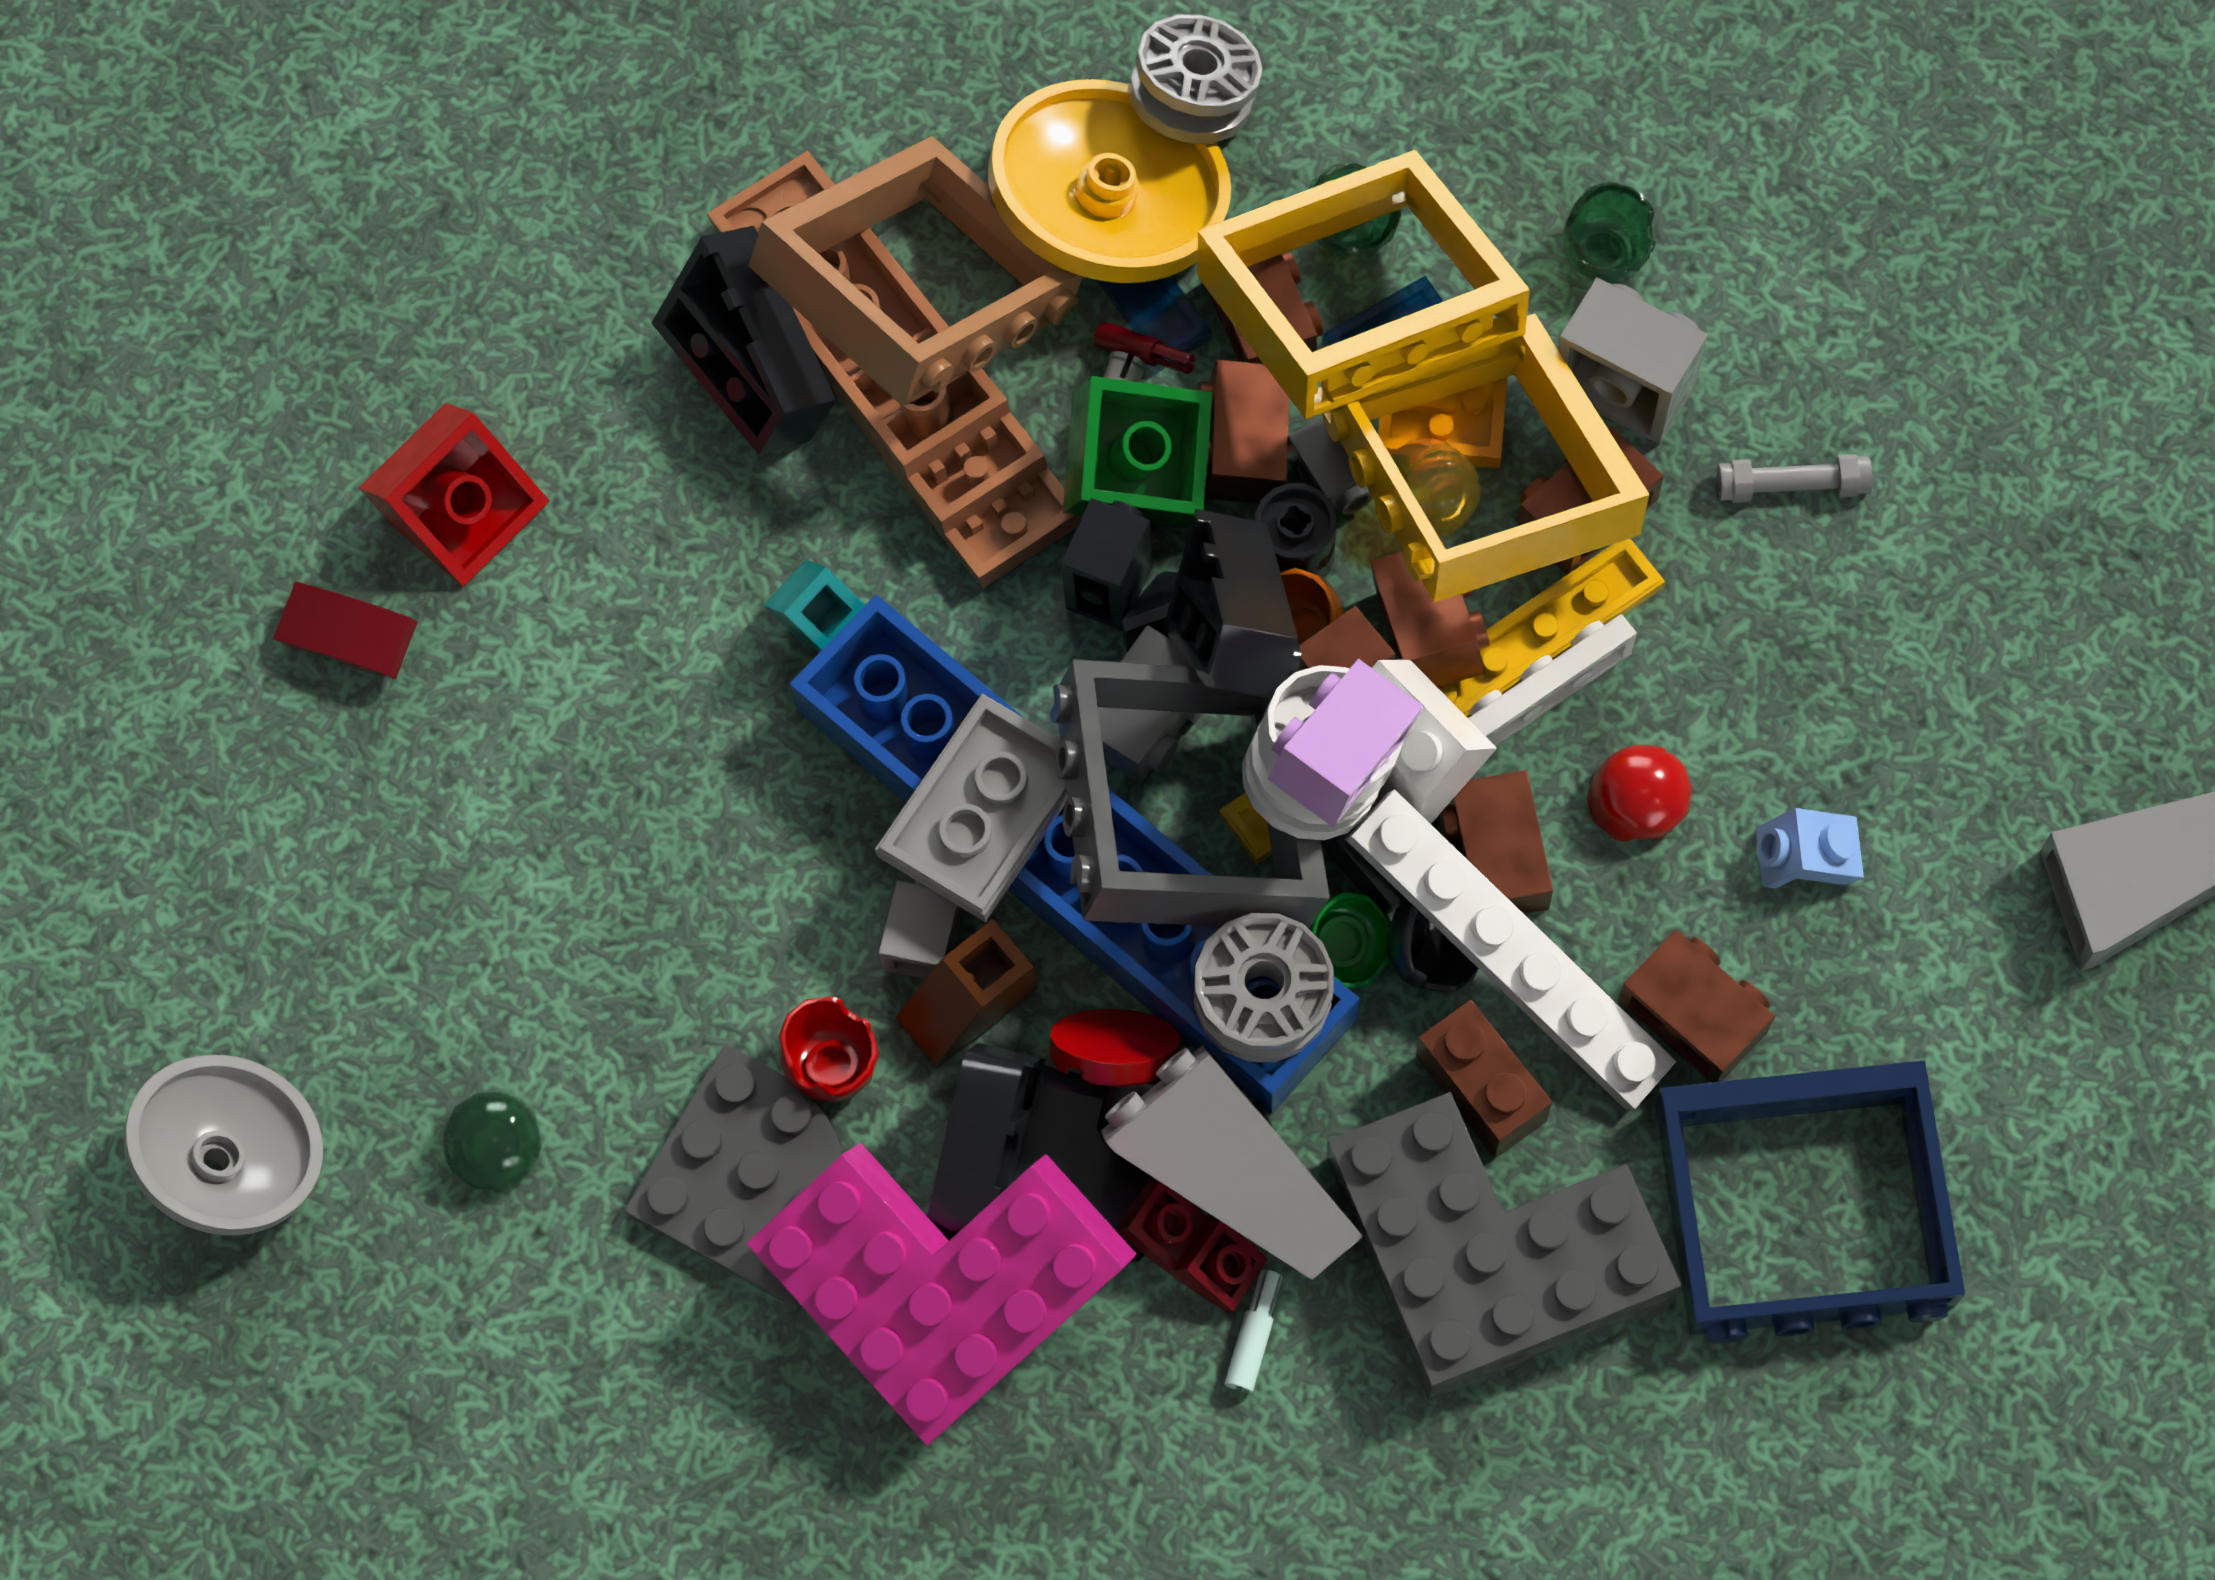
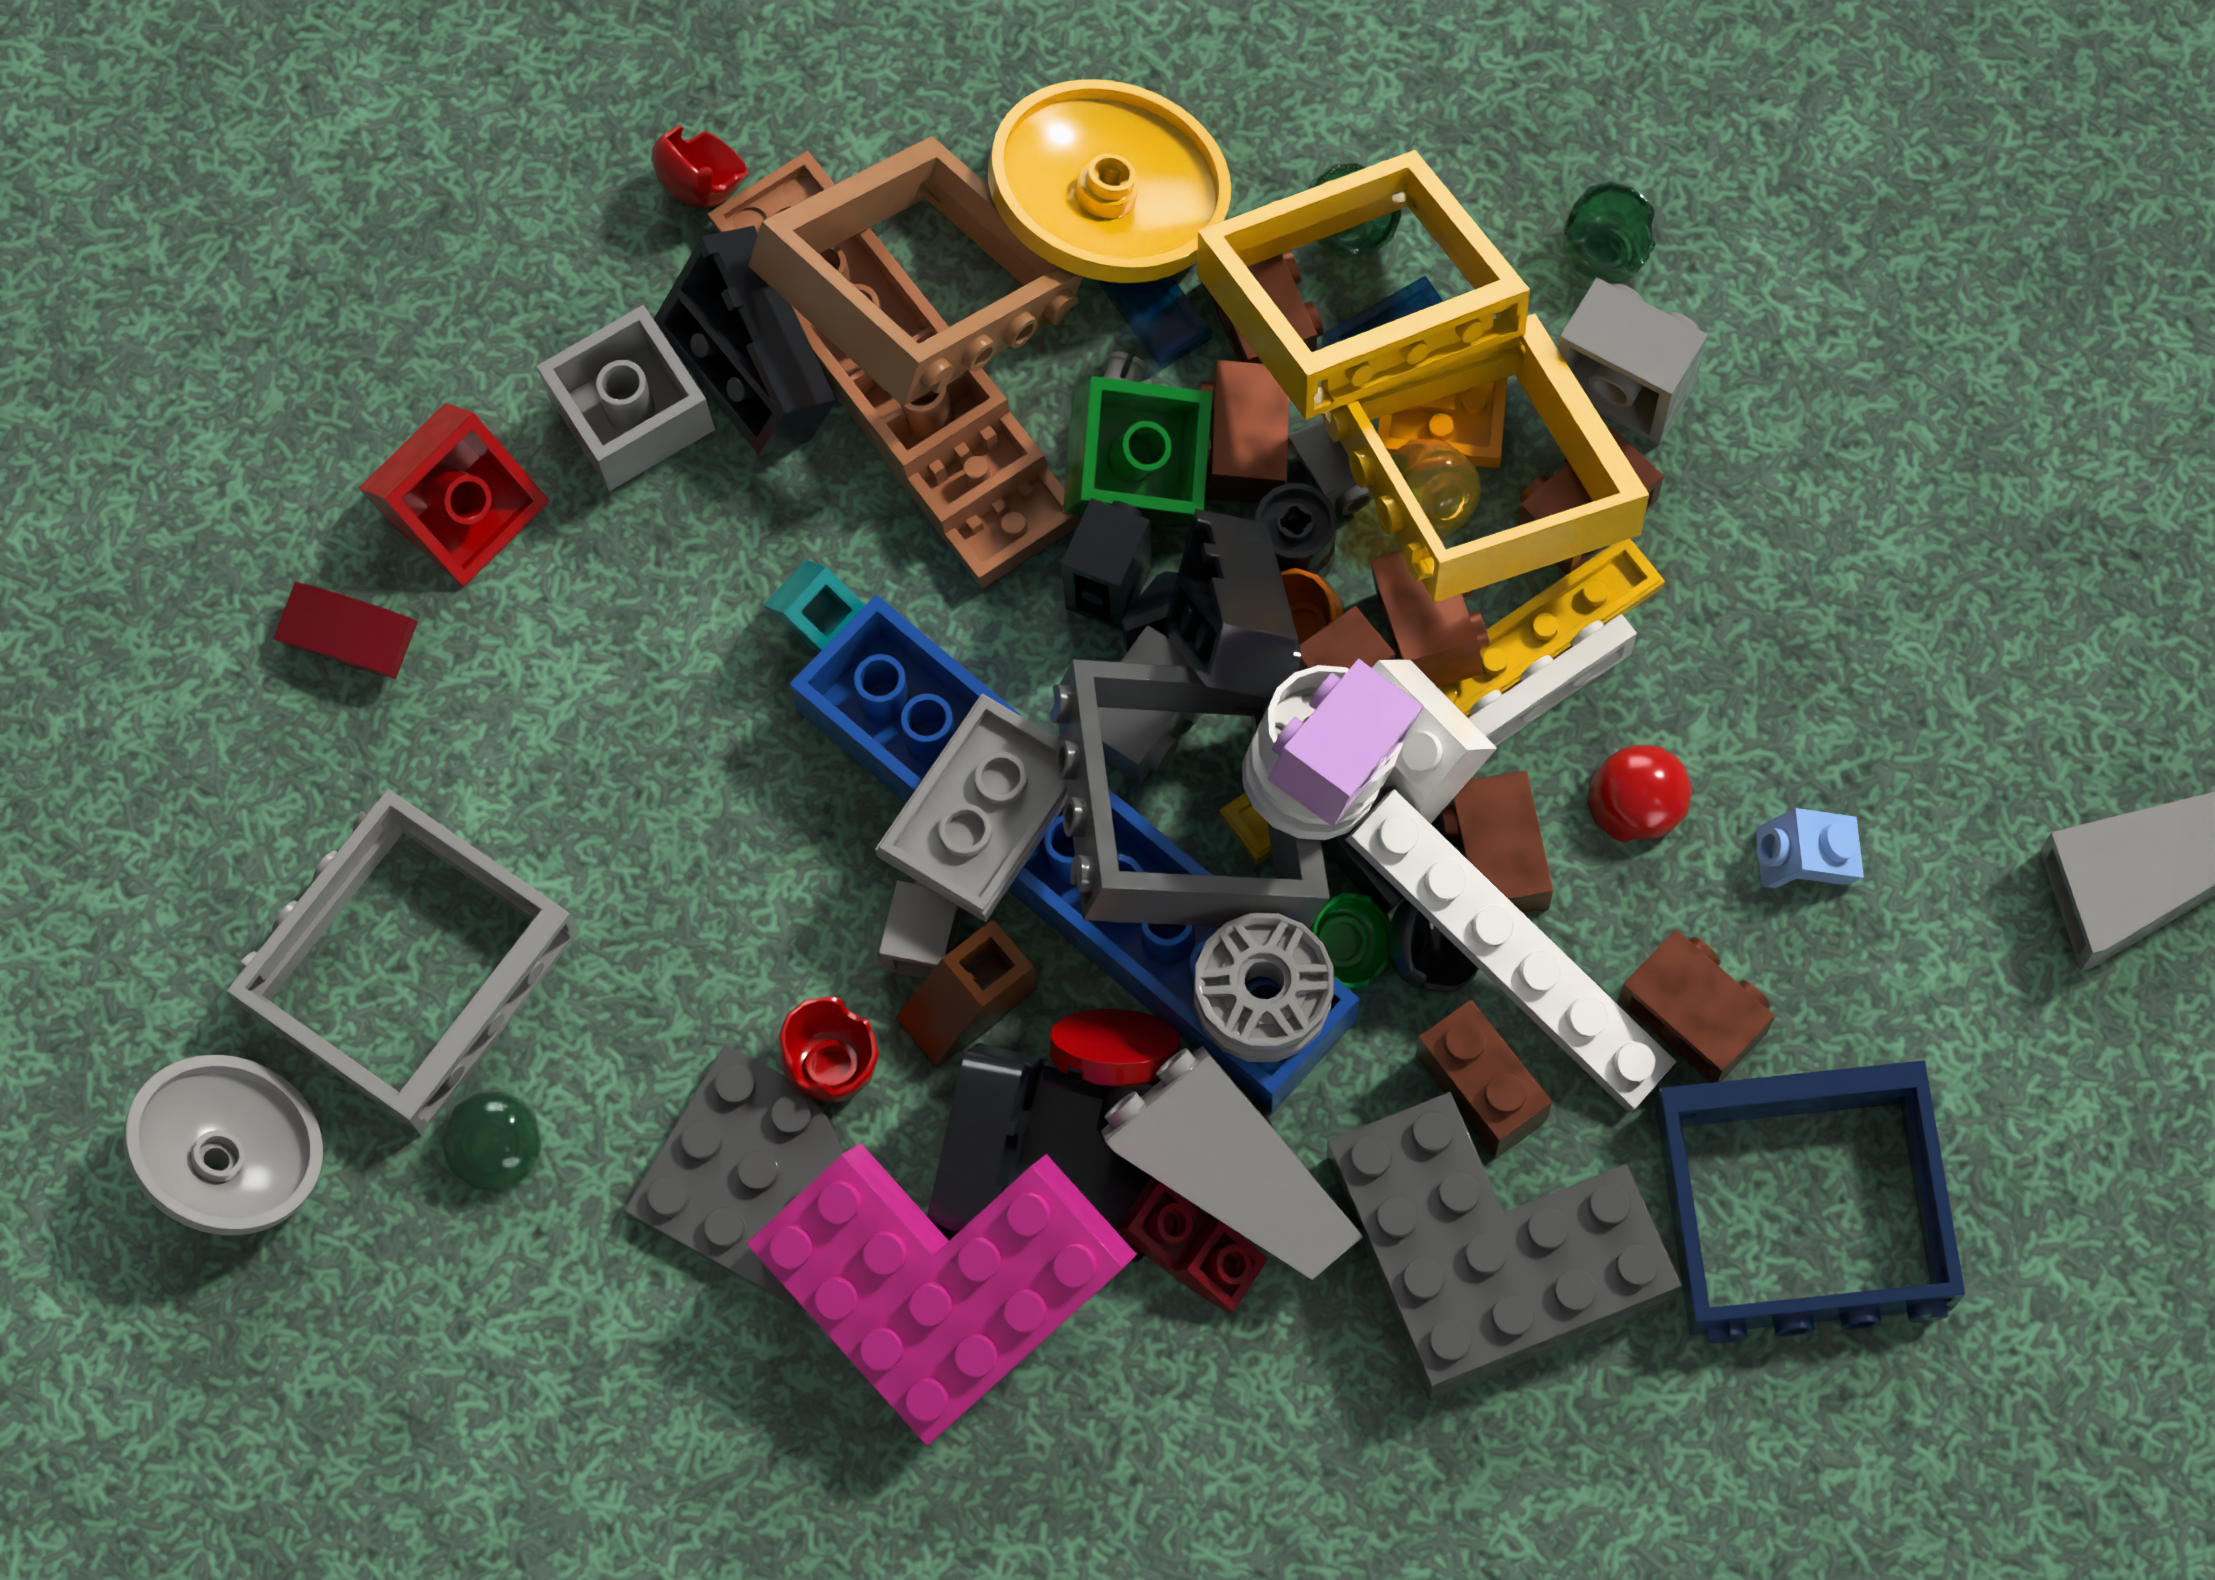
(485, 1016): none -> light grey window
(626, 397): none -> light grey brick
(697, 170): none -> red hair
(1147, 348): dark red pin -> none
(1194, 79): light grey wheel -> none
(1254, 1333): light aqua pin -> none
(1848, 475): light grey bar -> none

